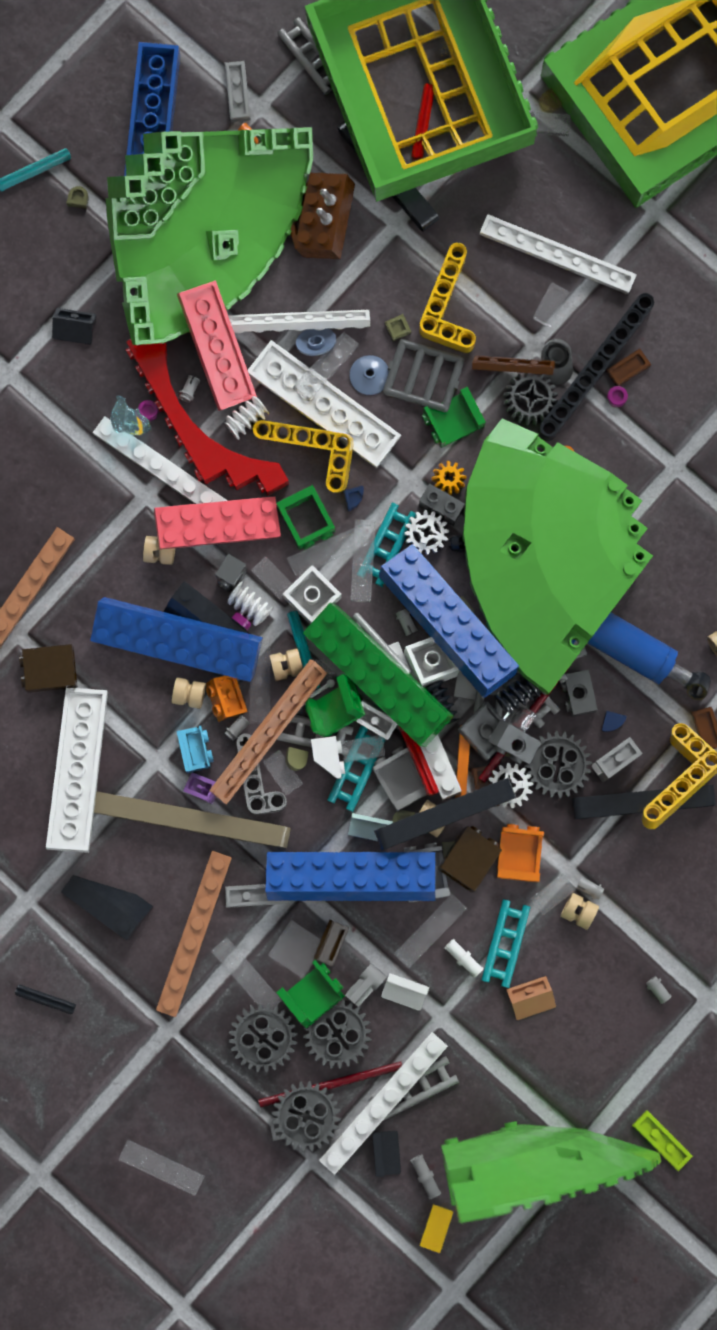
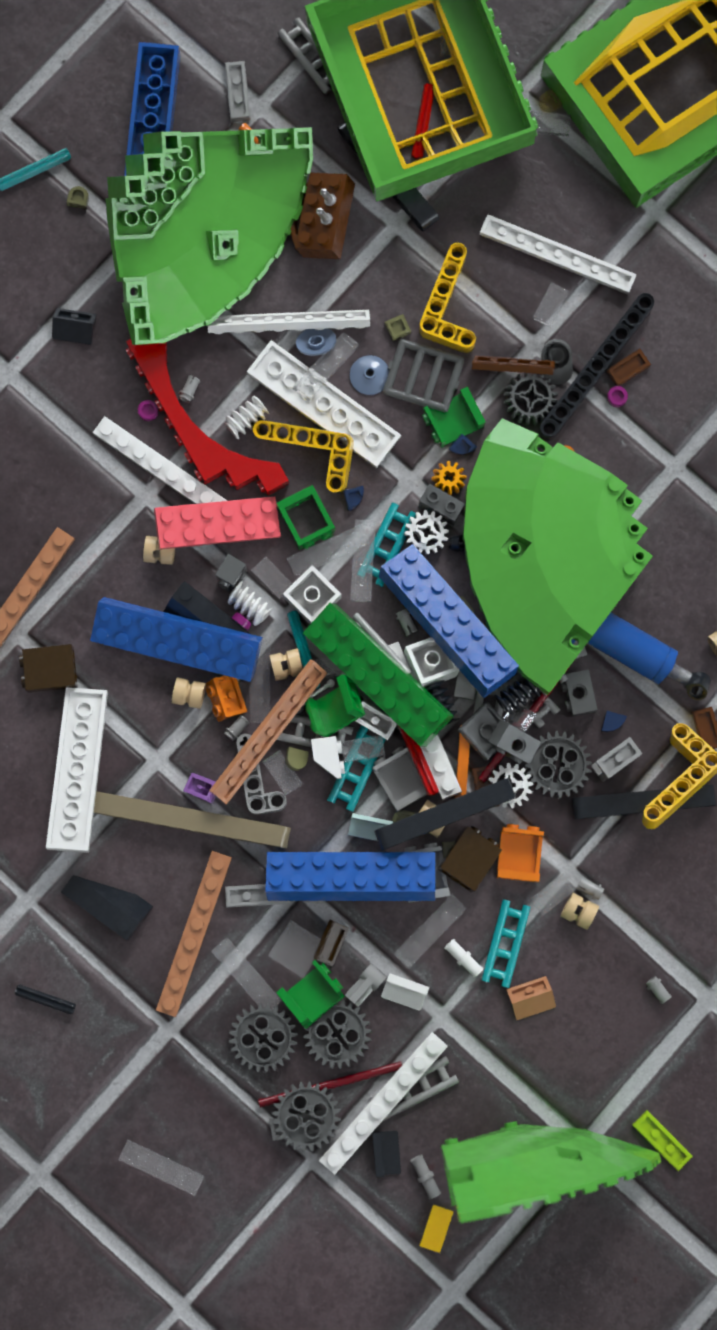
(128, 420): clear light blue hair -> none
(194, 749): medium azure hinge -> none
(216, 345): coral plate -> none
(462, 445): none -> dark blue tile

